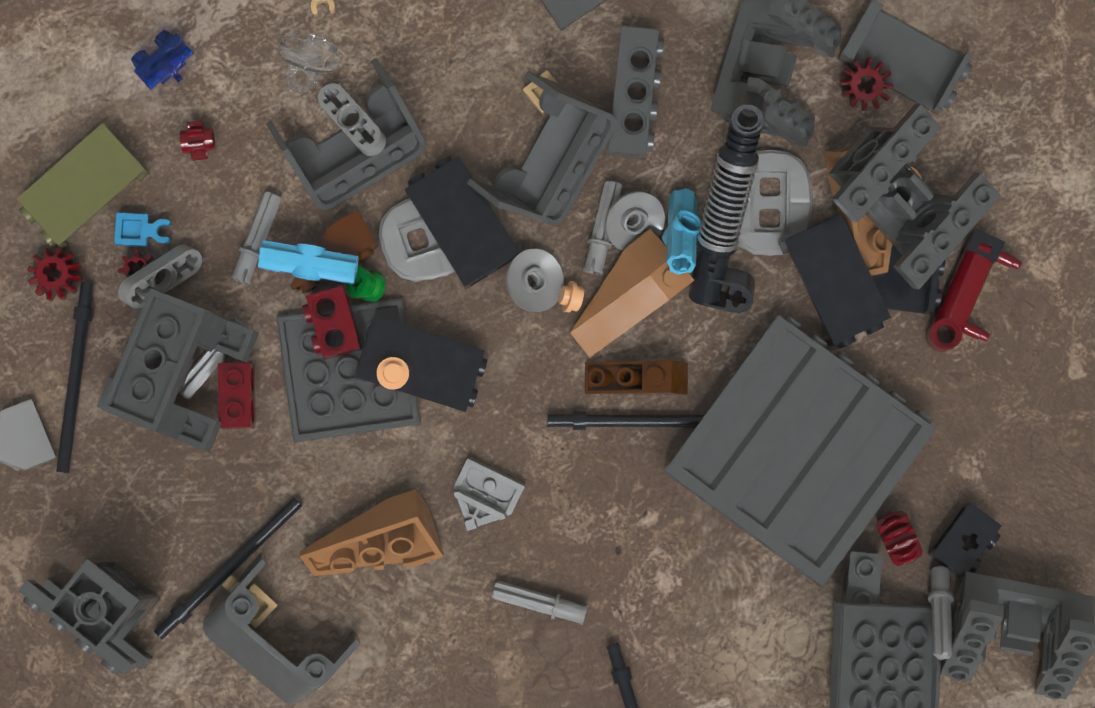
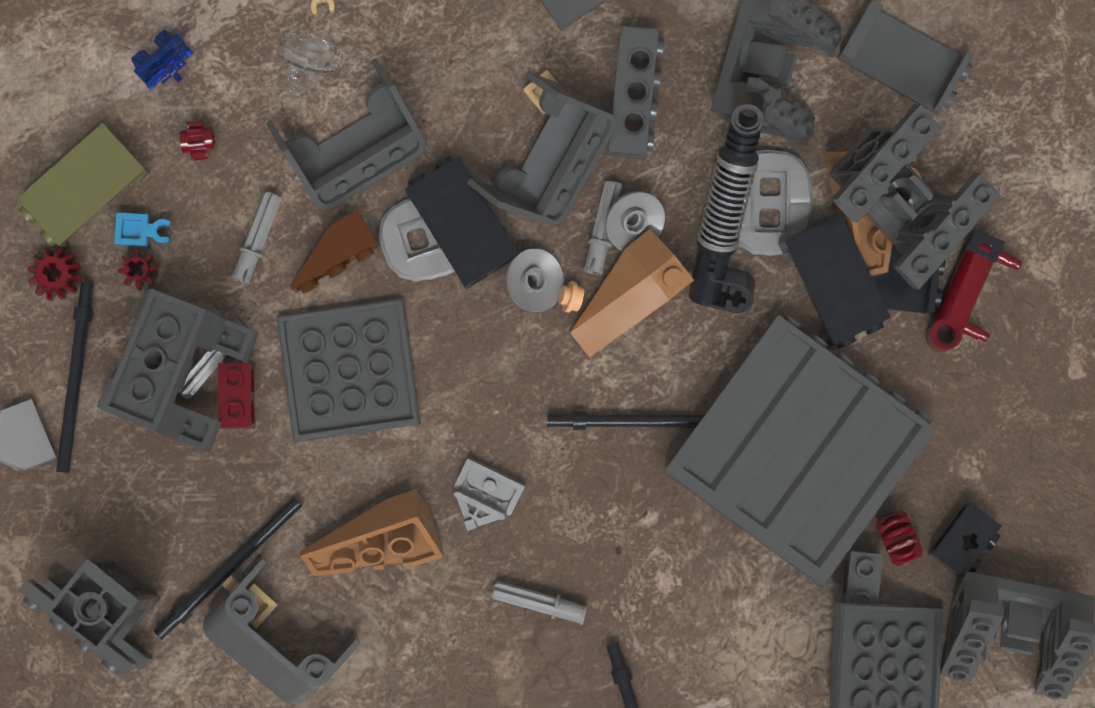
(174, 275): light grey beam -> none
(308, 262): medium azure piece -> none
(340, 320): dark red brick -> none
(363, 123): light grey beam -> none
(367, 285): green wheel -> none
(392, 373): light nougat plate -> none
(437, 366): black panel -> none
(637, 377): reddish brown slope -> none
(682, 231): medium azure piece -> none
(856, 80): dark red gear -> none
(941, 612): light grey axle -> none

